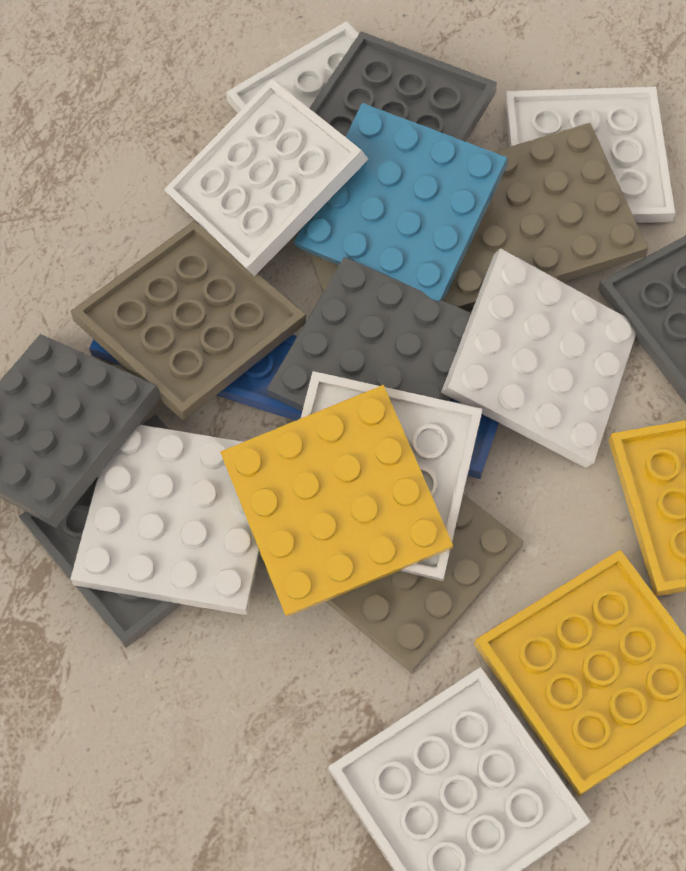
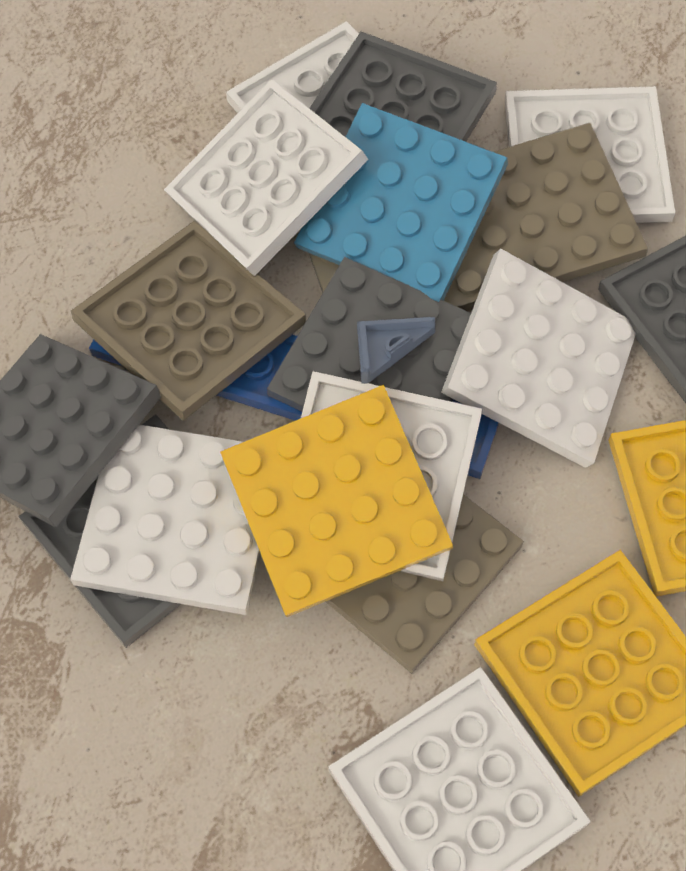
(387, 341): none -> sand blue tile

